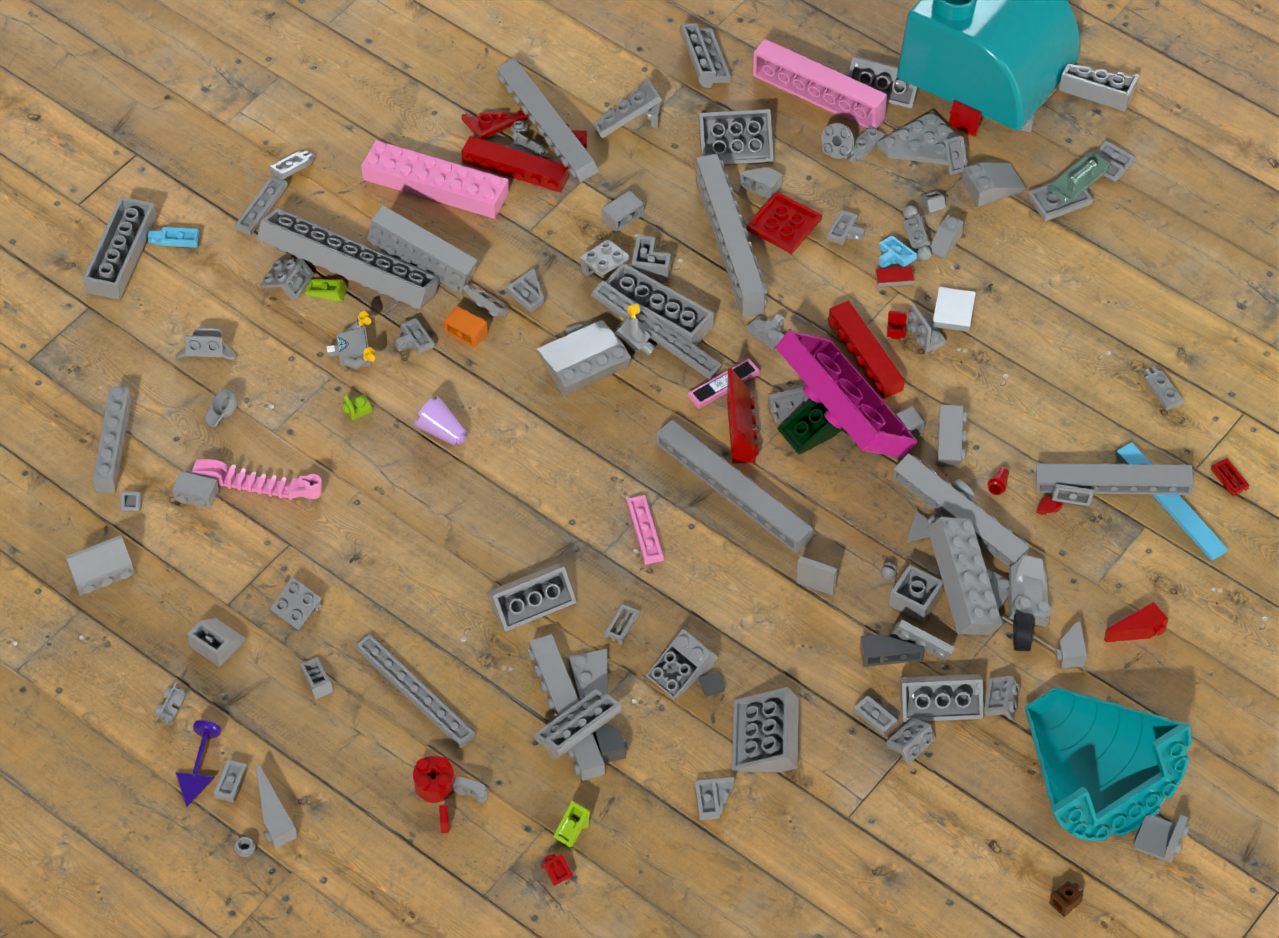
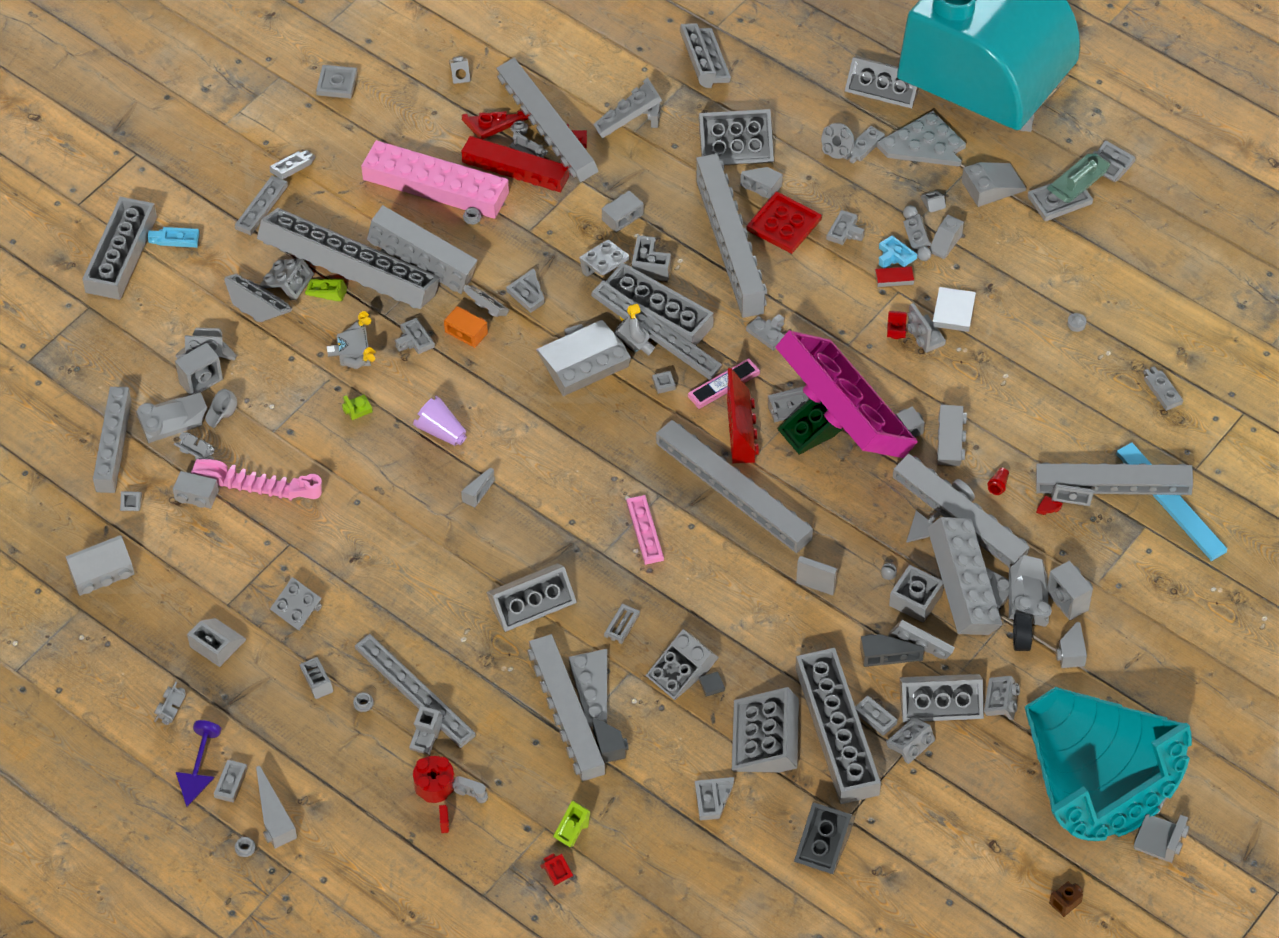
(171, 416): none -> light grey slope
(188, 446): none -> light grey hinge
(199, 369): none -> light grey brick
(255, 299): none -> light grey wedge
(336, 81): none -> light grey plate
(363, 697): none -> light grey plate
(427, 730): none -> light grey brick
(459, 63): none -> light grey bracket
(472, 216): none -> light grey plate
(477, 489): none -> light grey slope
(577, 723): light grey brick -> none
(663, 382): none -> light grey plate
(819, 84): bright pink brick -> none
(824, 838): none -> dark grey slope
(837, 726): none -> light grey brick
(866, 349): red brick -> none
(956, 155): light grey plate -> none
(965, 118): red piece -> none
(1069, 590): none -> light grey brick
(1076, 322): none -> light grey tile
(1099, 86): light grey wedge -> none
(1140, 625): red slope -> none
(1227, 479): red tile -> none

